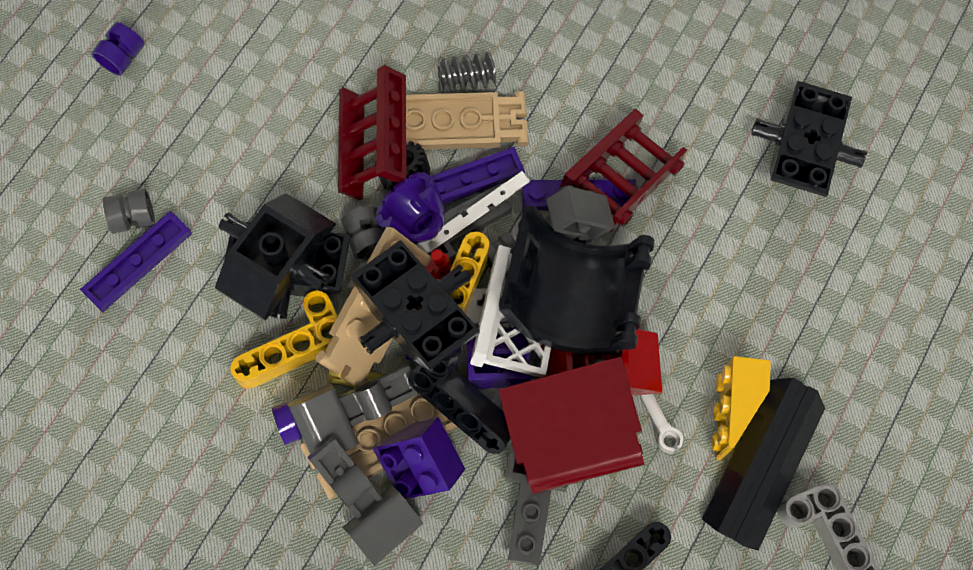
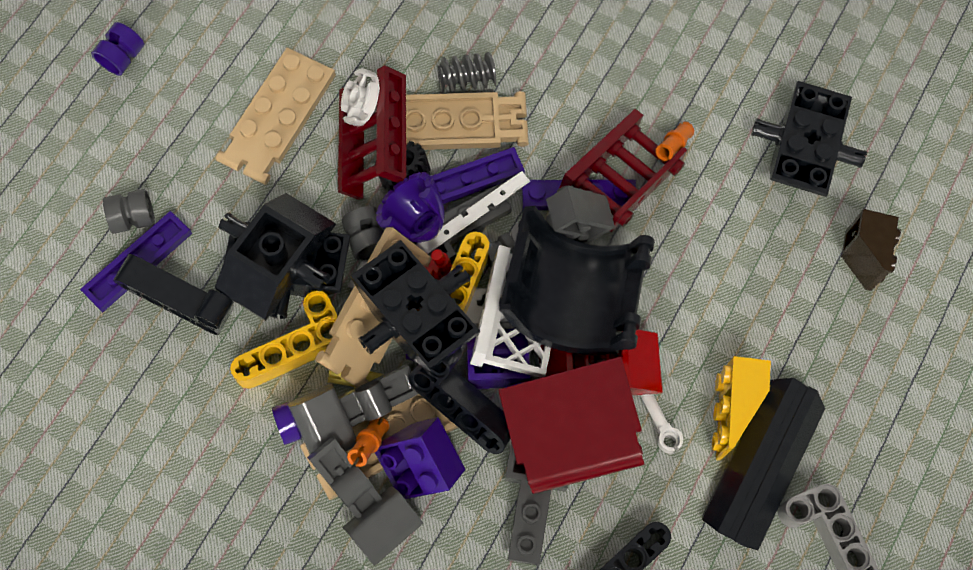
(175, 295): none -> black beam
(276, 115): none -> tan hinge
(360, 100): none -> white piece
(368, 442): none -> orange pin
(674, 141): none -> orange pin
(870, 247): none -> dark brown slope

